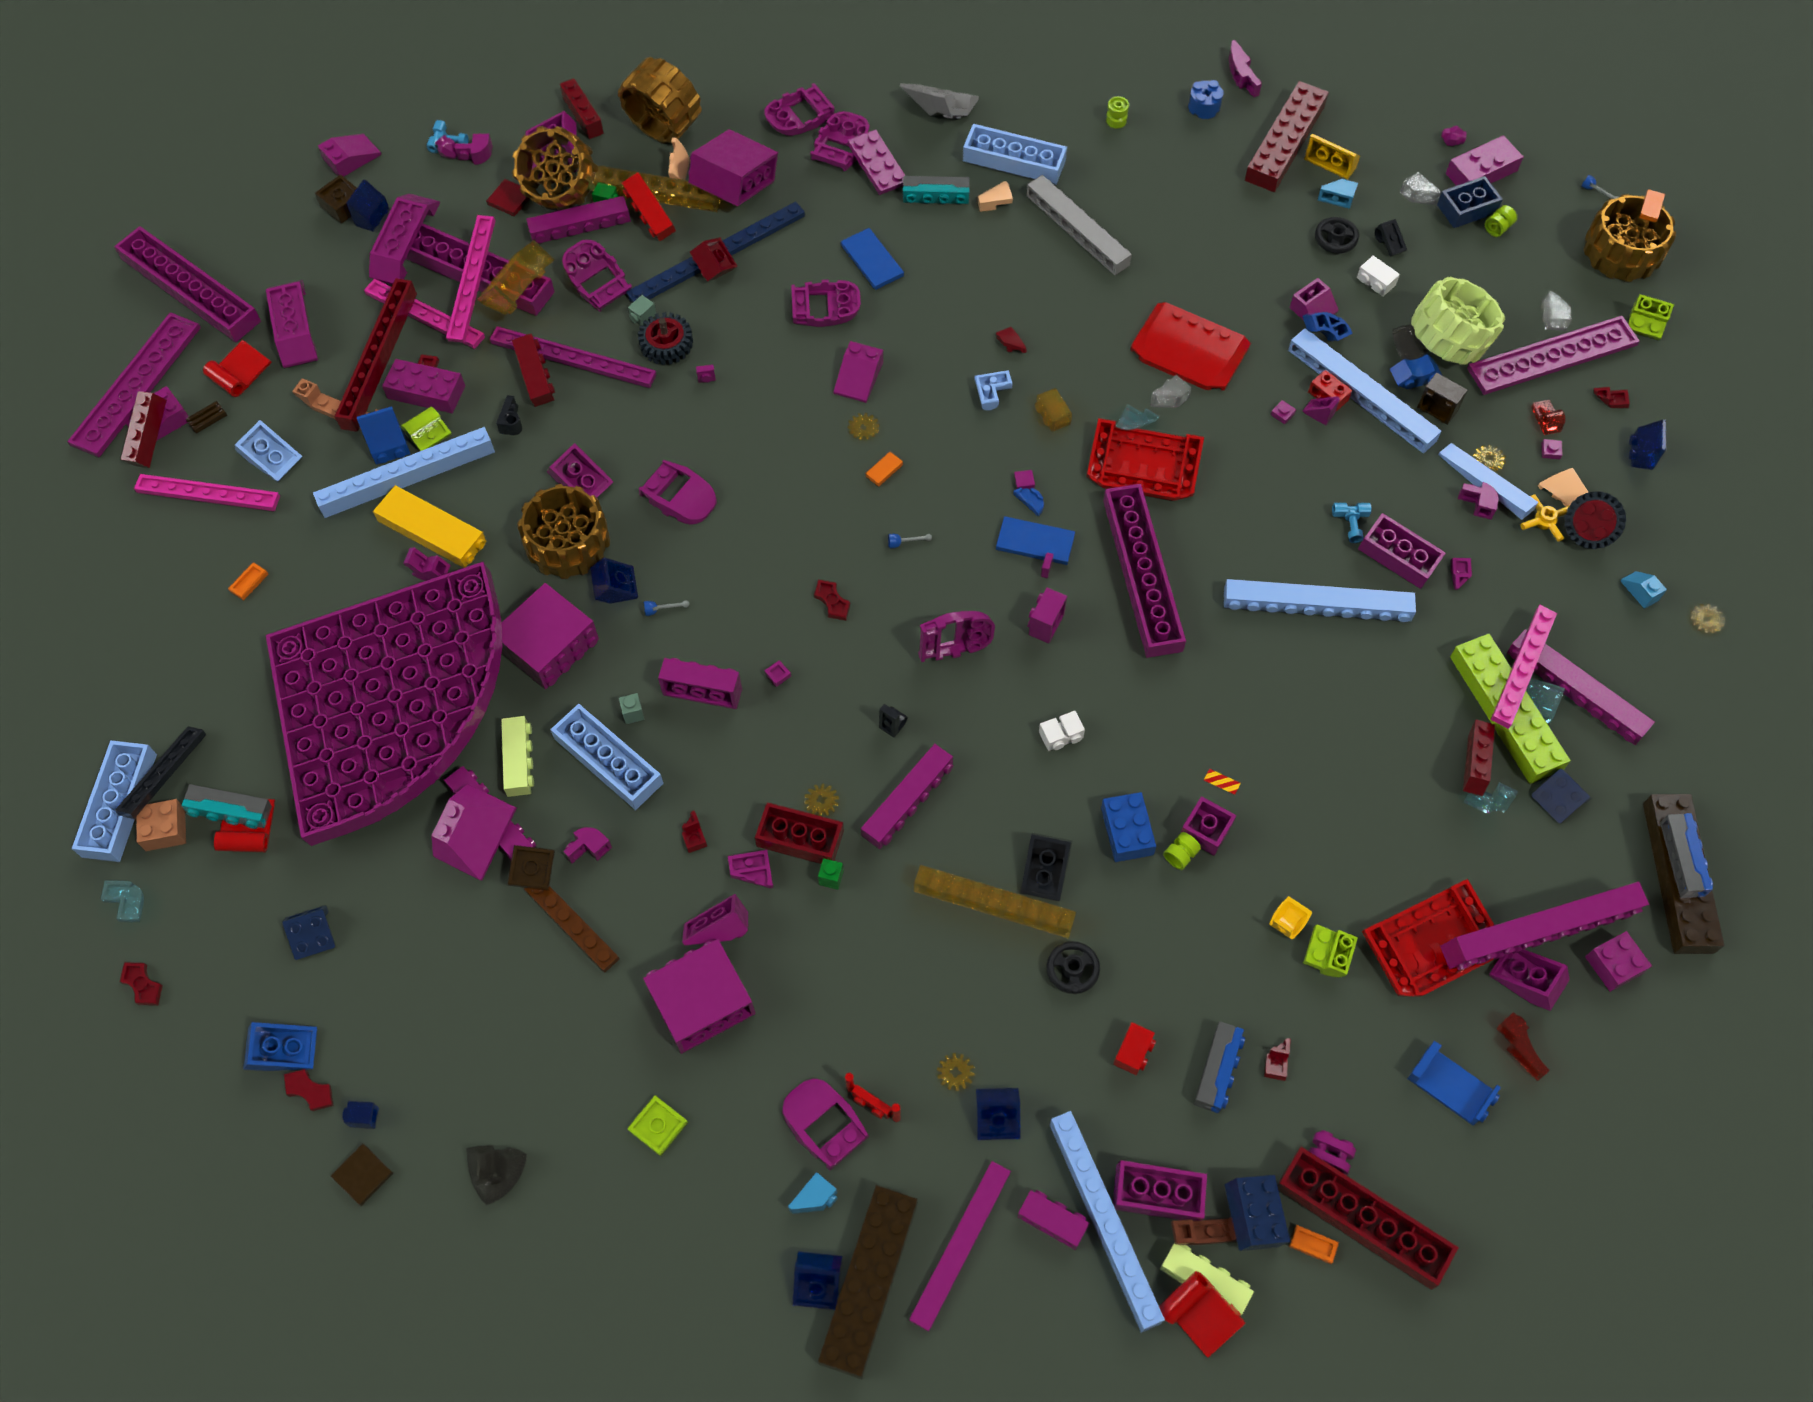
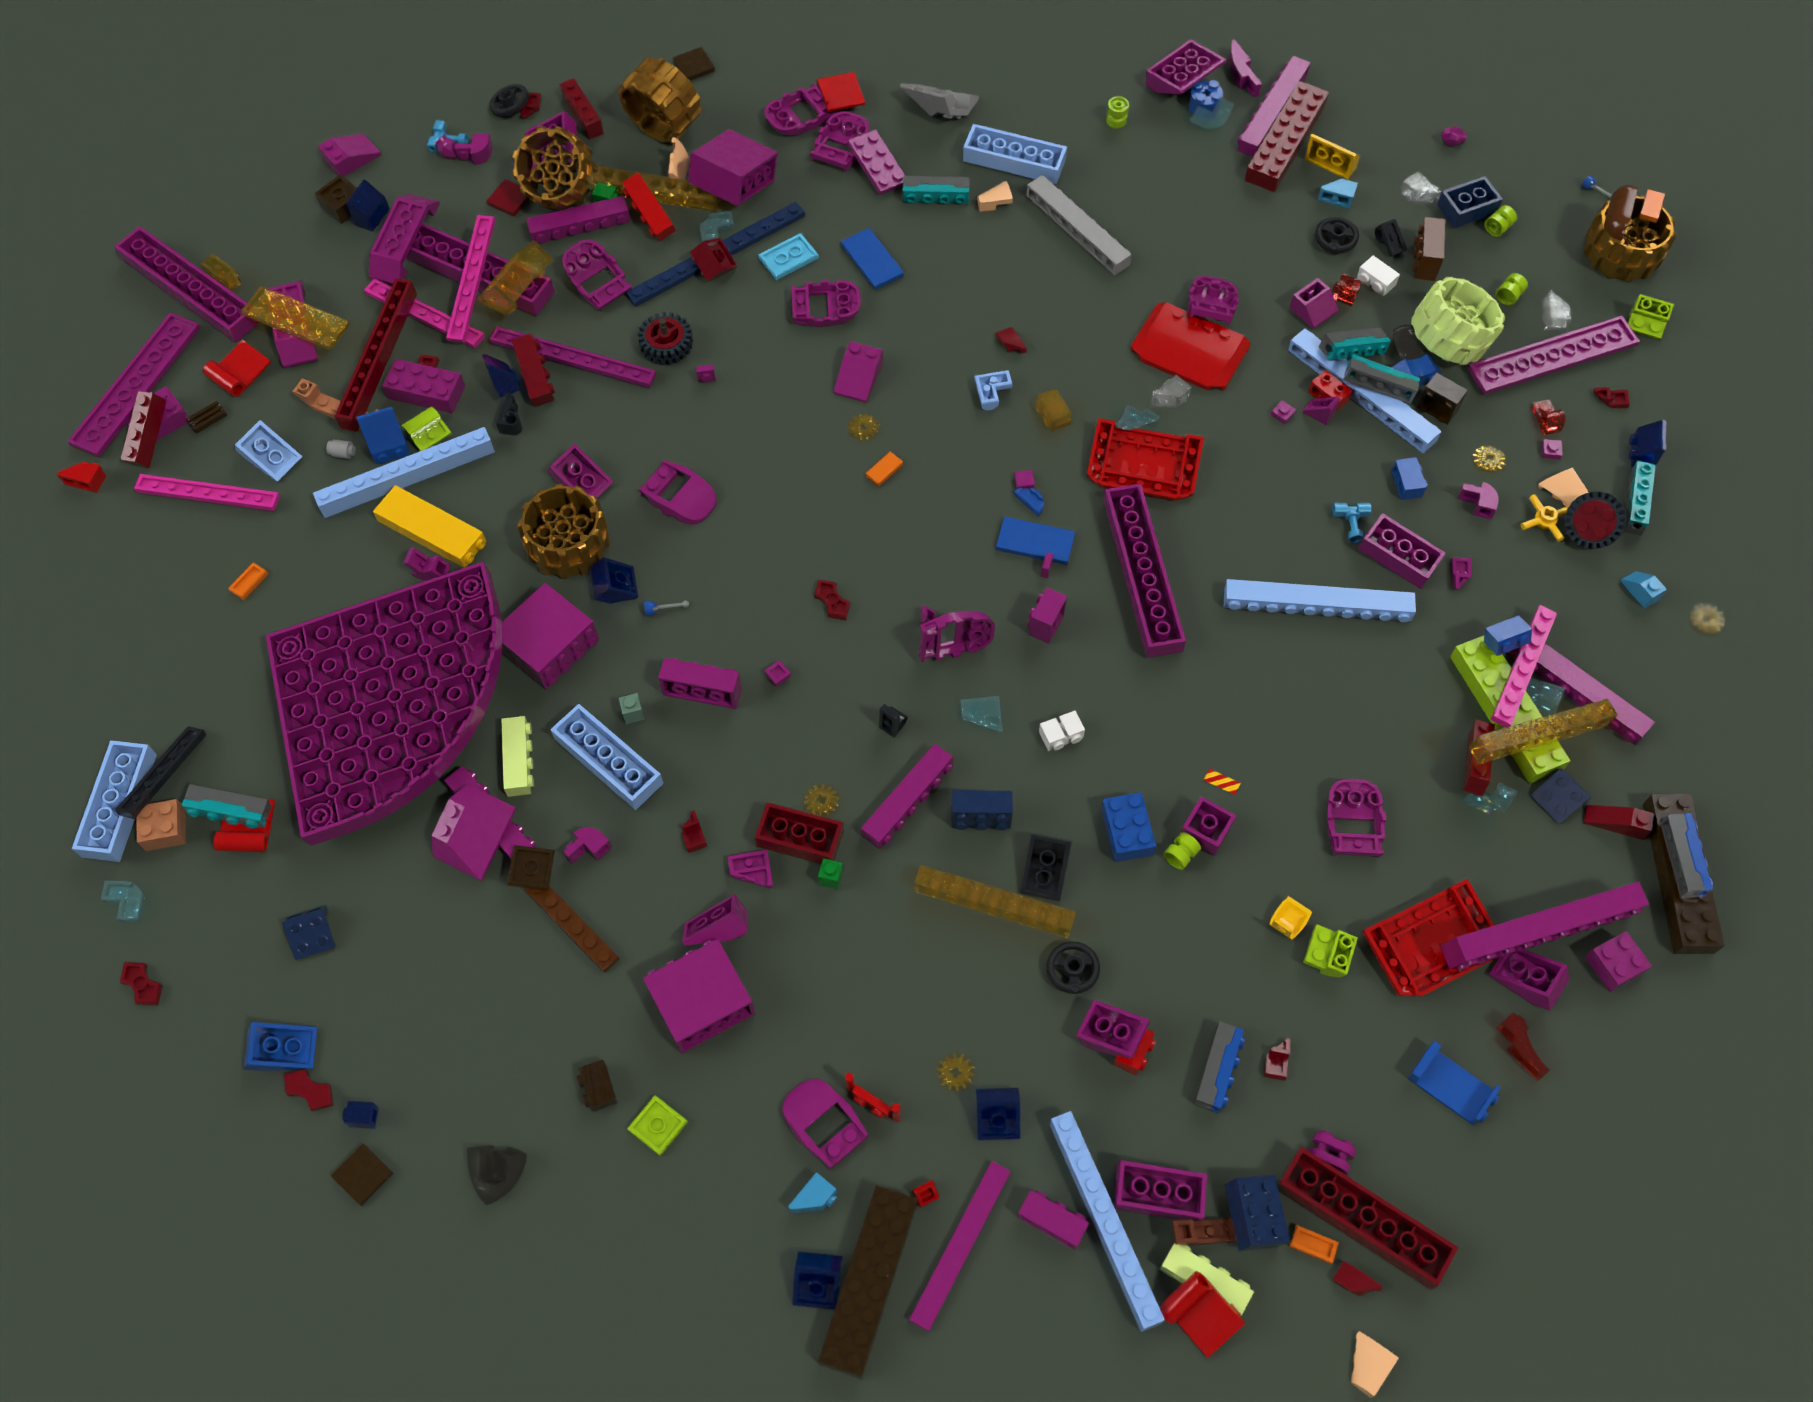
(83, 476): none -> red slope
(221, 272): none -> clear yellow brick
(295, 318): none -> clear yellow plate
(340, 449): none -> light grey brick
(502, 376): none -> clear blue slope
(509, 100): none -> black wheel
(532, 106): none -> dark red slope
(597, 1086): none -> dark brown brick
(641, 310): sand green brick -> none
(694, 63): none -> dark brown tile
(716, 222): none -> clear light blue plate
(788, 256): none -> medium azure tile
(841, 91): none -> red door
(895, 540): hinge -> none
(925, 1193): none -> red slope
(927, 614): none -> magenta slope
(981, 809): none -> dark blue brick
(983, 711): none -> clear light blue slope
(1112, 1030): none -> magenta slope
(1182, 68): none -> magenta slope
(1213, 298): none -> magenta slope
(1215, 118): none -> clear light blue plate
(1274, 101): none -> brick
(1328, 324): blue brick -> none
(1346, 289): none -> clear red brick
(1355, 1280): none -> dark red slope
(1356, 801): none -> magenta slope
(1357, 342): none -> teal piece
(1371, 1364): none -> light nougat slope
(1381, 379): none -> dark grey piece
(1409, 478): none -> brick
(1429, 248): none -> reddish brown brick
(1477, 473): light blue slope -> none
(1491, 160): brick -> none
(1508, 635): none -> blue brick
(1511, 289): none -> lime wheel
(1542, 731): none -> clear yellow brick
(1620, 211): none -> reddish brown brick
(1620, 820): none -> dark red slope
(1639, 497): none -> teal piece

